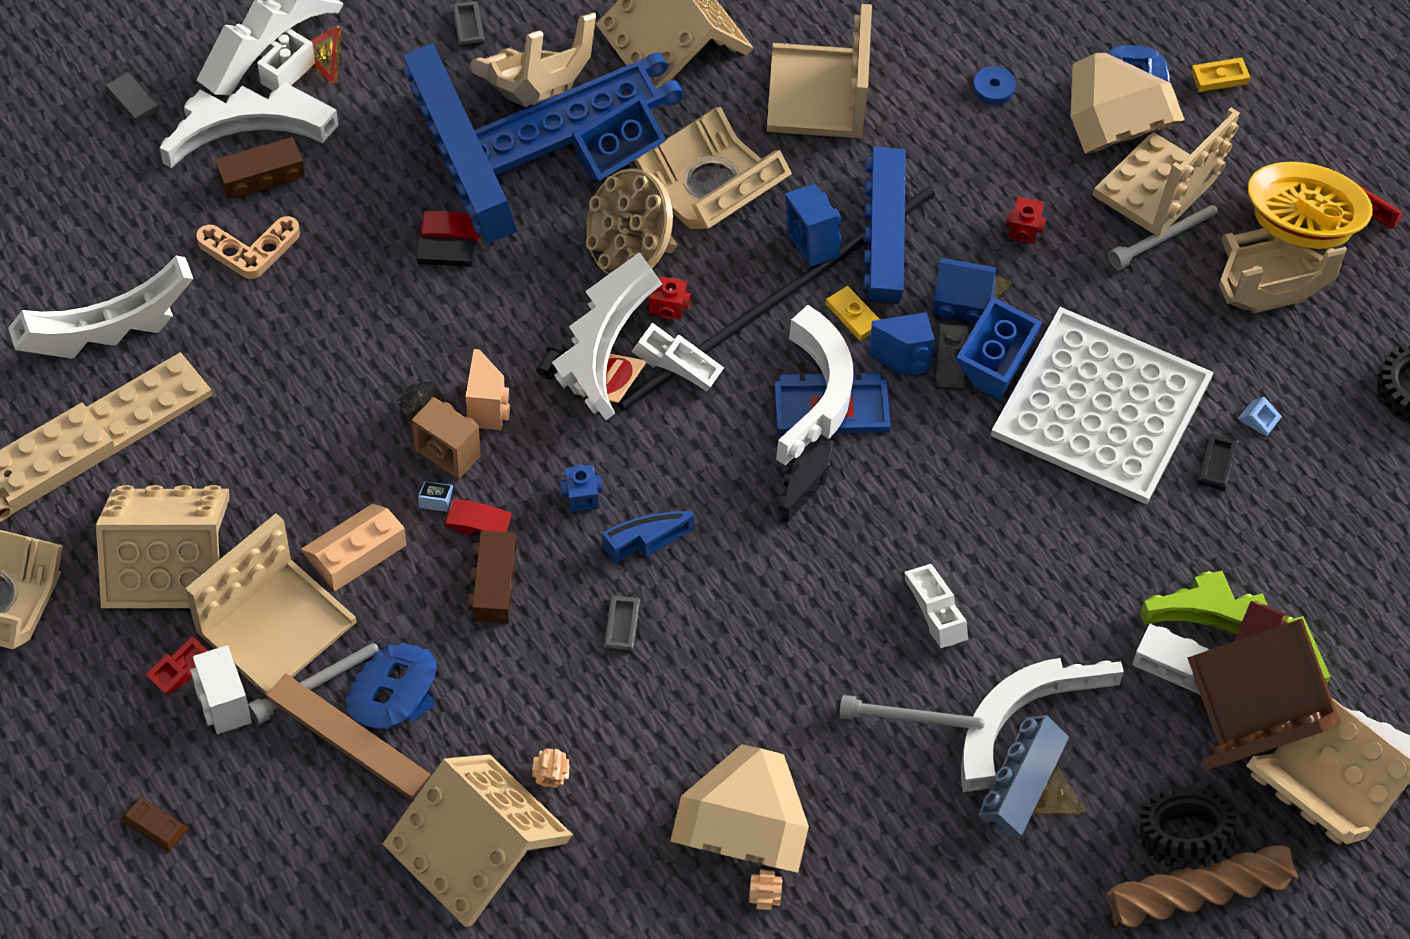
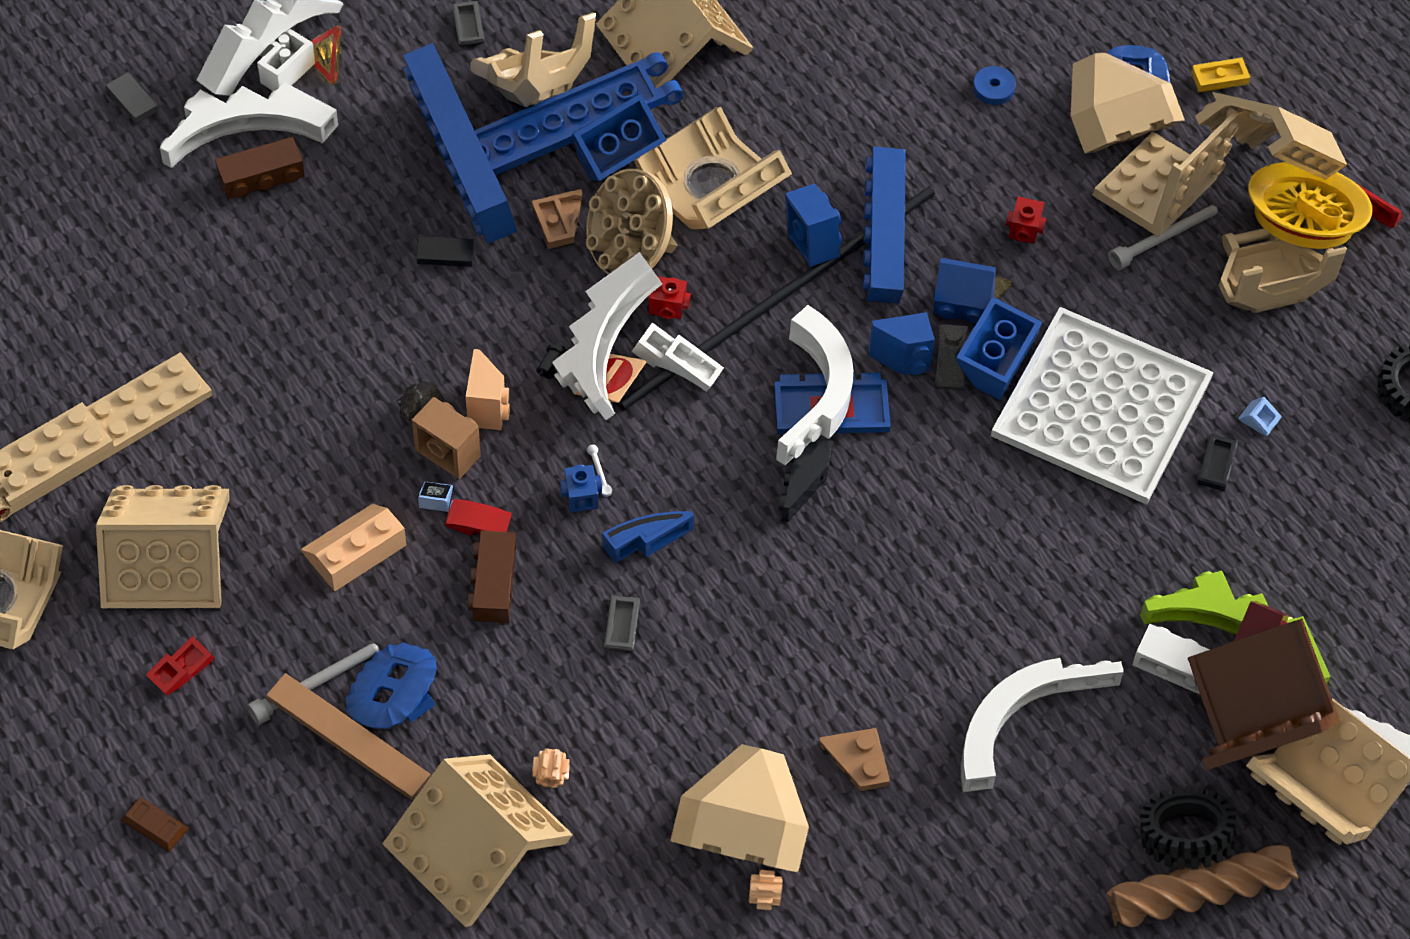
(106, 322): white arch -> none
(220, 690): white brick -> none
(251, 254): light nougat beam -> none
(265, 608): tan bracket -> none
(448, 225): red slope -> none
(558, 217): none -> medium nougat wing
(606, 489): none -> white hinge
(821, 86): tan bracket -> none
(852, 312): yellow plate -> none
(853, 708): light grey piece -> none
(859, 756): none -> medium nougat wing
(937, 605): white slope -> none
(1023, 775): sand blue brick -> none
(1058, 798): clear yellow piece -> none
(1300, 141): none -> tan panel

